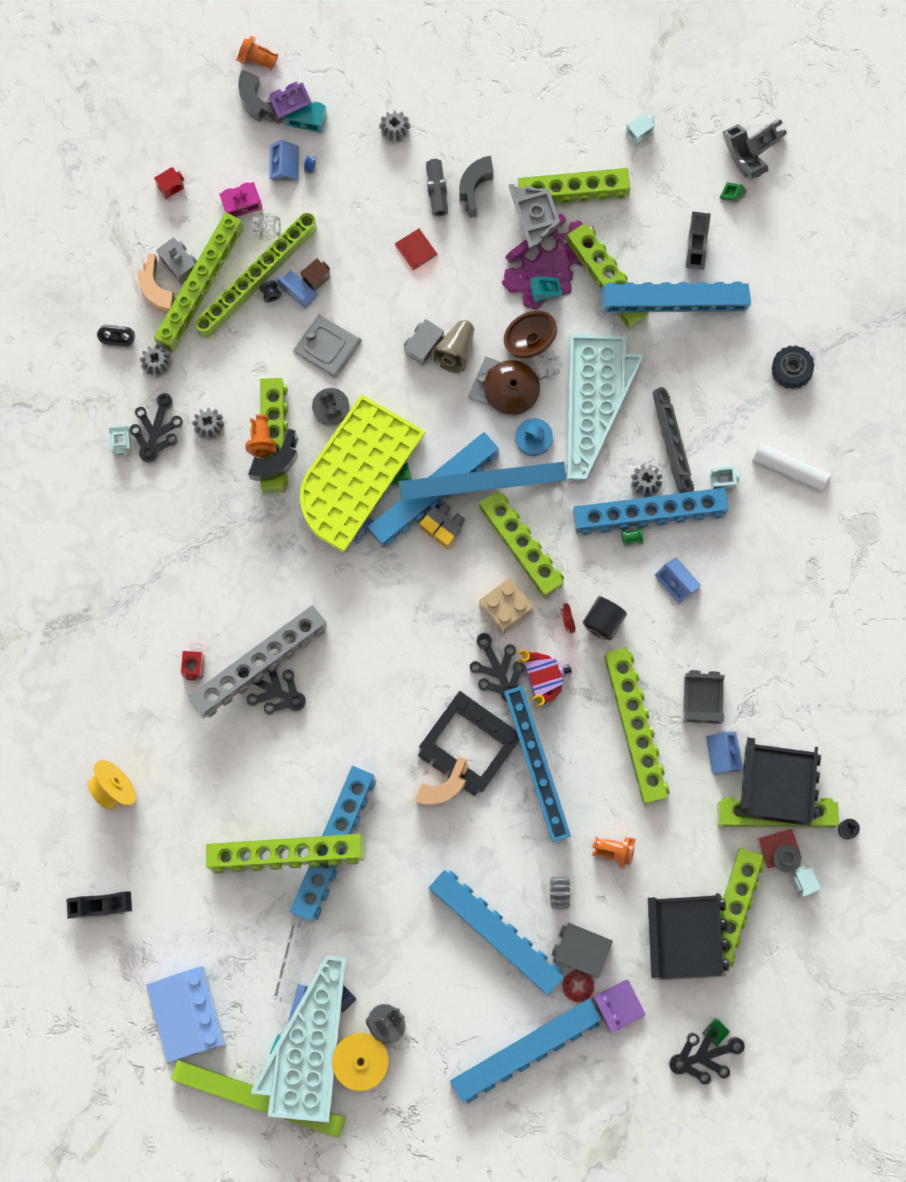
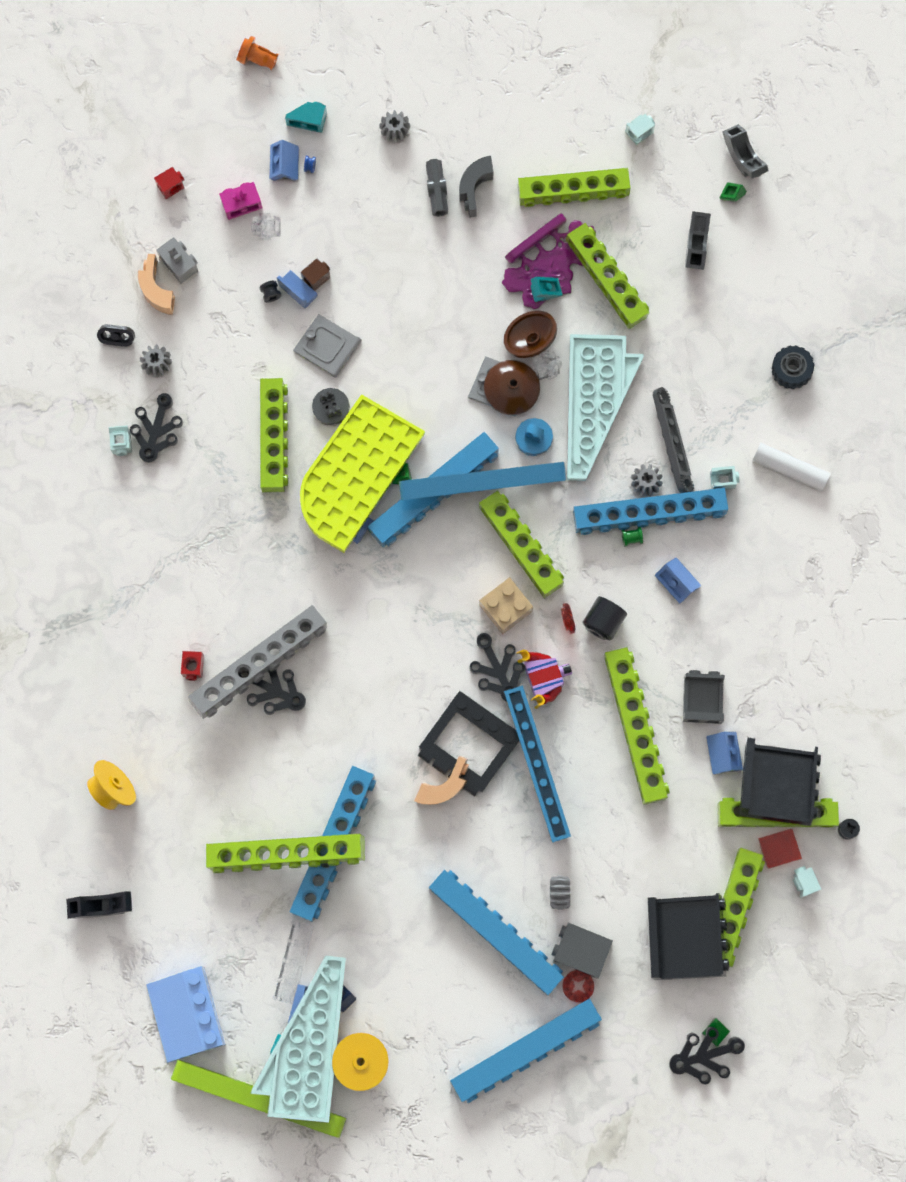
(199, 282): lime brick -> none
(207, 417): light grey gear -> none
(255, 107): dark grey arch -> none
(259, 266): lime beam -> none
(260, 442): orange piece -> none
(278, 465): black arch -> none
(290, 100): medium lavender bracket -> none
(386, 1023): dark grey plate -> none
(416, 249): clear red piece -> none
(423, 341): light grey brick -> none
(442, 527): hips -> none
(455, 347): dark tan cone -> none
(535, 213): light grey wing -> none
(615, 850): orange piece -> none
(619, 1006): medium lavender bracket -> none
(674, 297): dark azure brick -> none
(765, 138): dark grey hinge -> none
(786, 858): dark grey piece -> none

